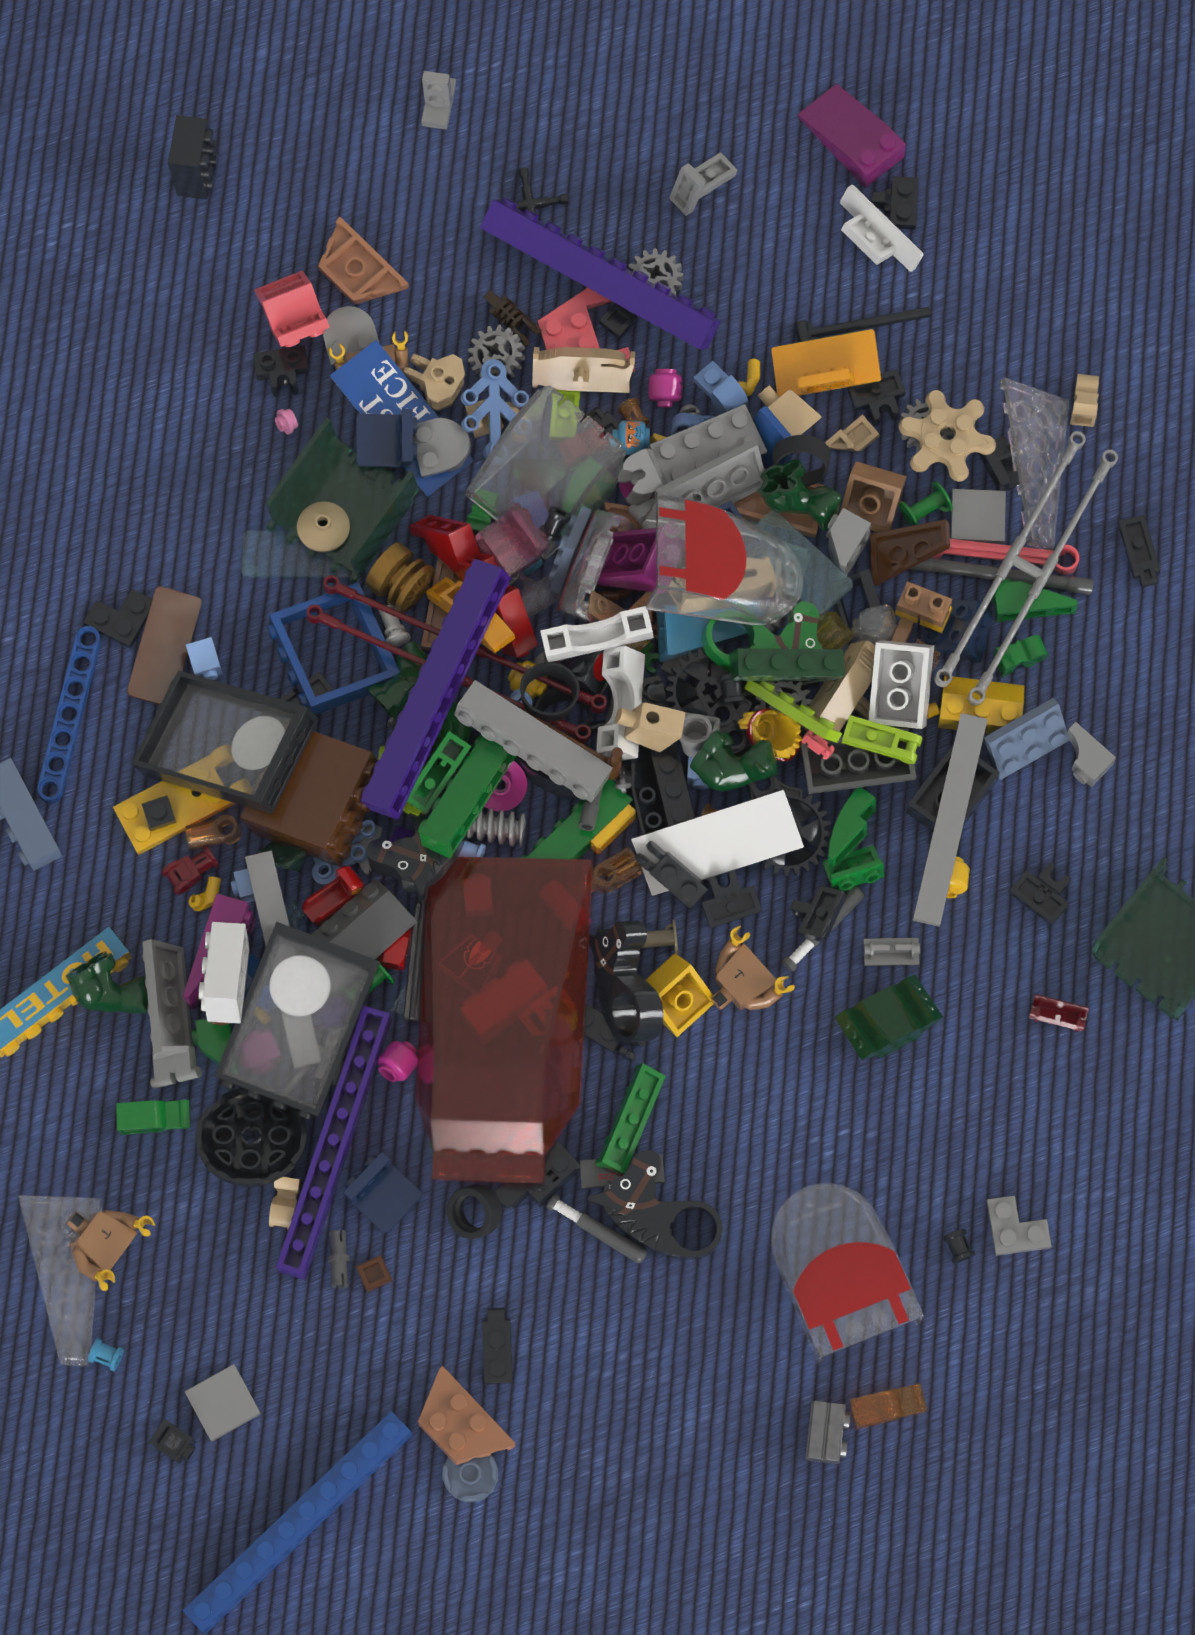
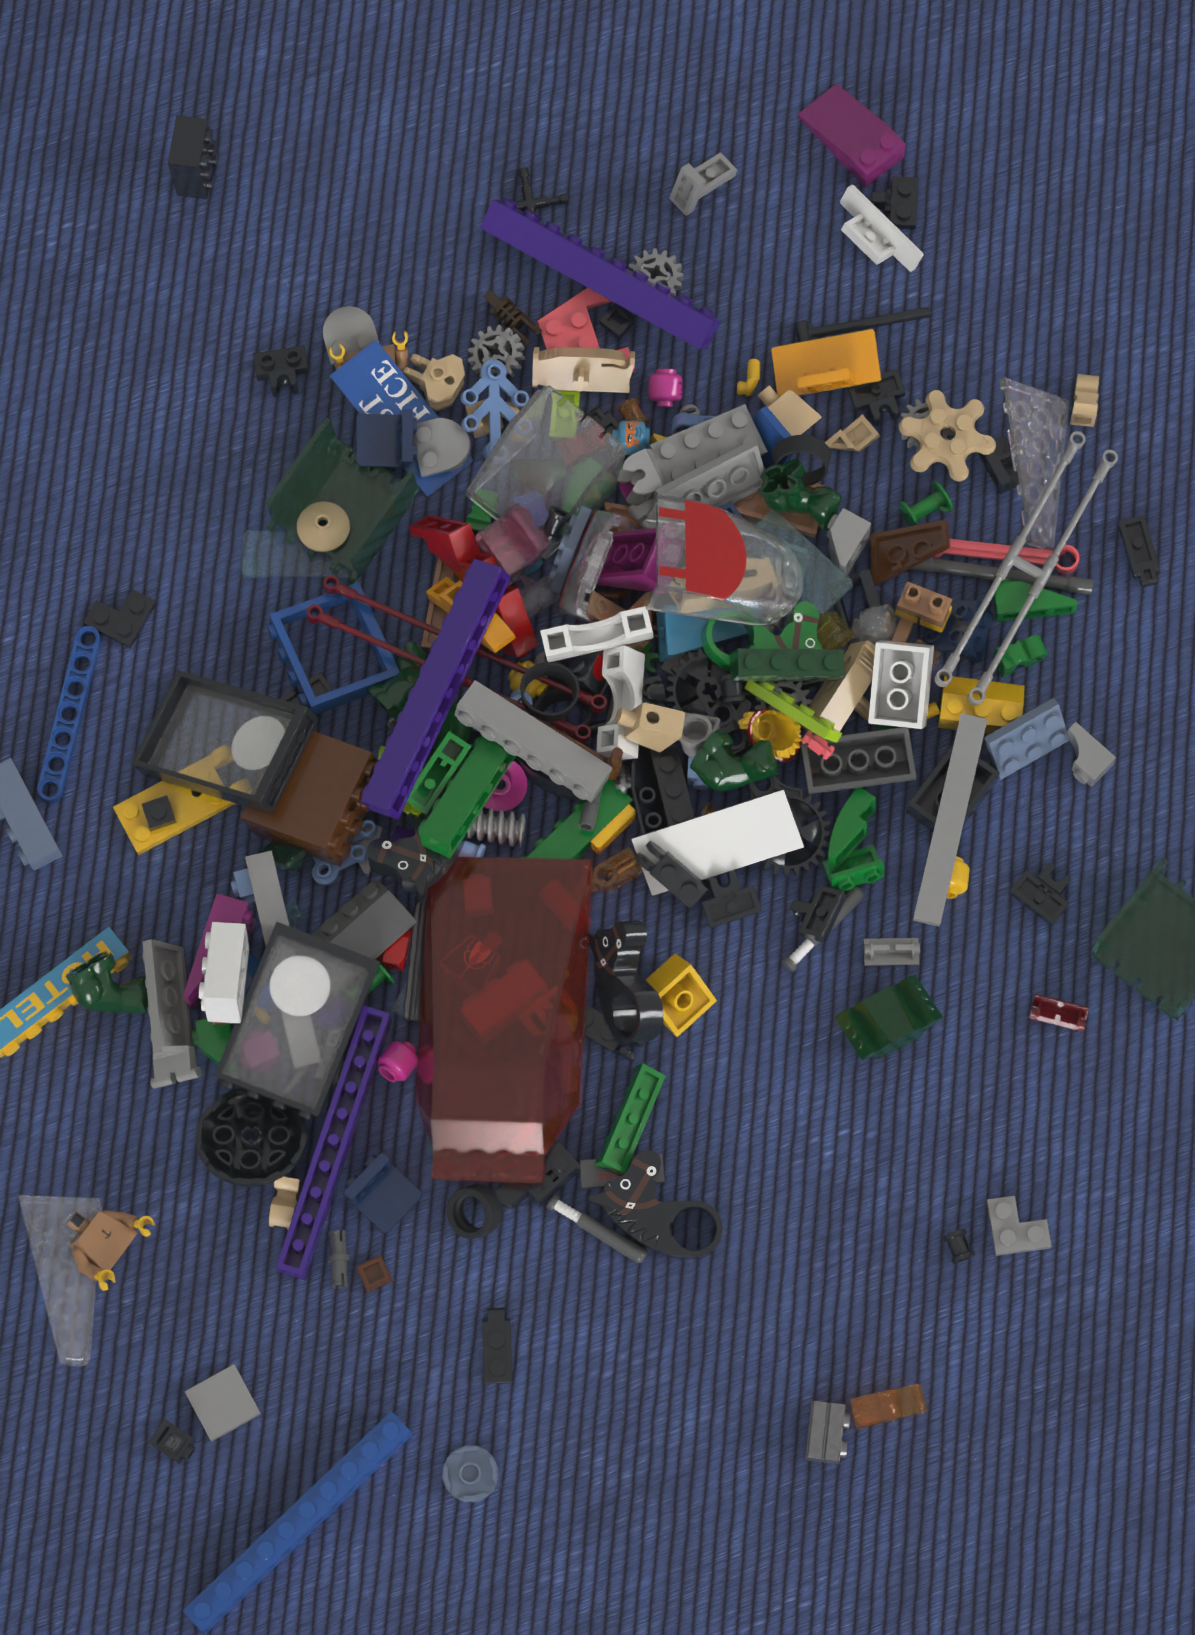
(105, 1354): dark azure bush -> none
(152, 1116): green piece -> none
(163, 644): reddish brown piece -> none
(189, 870): dark red connector -> none
(204, 659): light blue brick -> none
(206, 899): yellow arm -> none
(210, 832): clear orange piece -> none
(286, 421): bright pink plate -> none
(292, 309): coral bracket -> none
(333, 896): red animal -> none
(357, 267): nougat wing -> none
(394, 630): white pin -> none
(400, 577): pearl gold wheel -> none
(438, 96): light grey bracket -> none
(460, 1422): nougat wing -> none
(663, 937): dark tan piece -> none
(721, 388): medium blue brick -> none
(745, 978): medium nougat torso -> none
(840, 1268): windscreen -> none
(874, 495): medium nougat slope -> none
(881, 739): lime plate -> none
(978, 515): light grey tile -> none

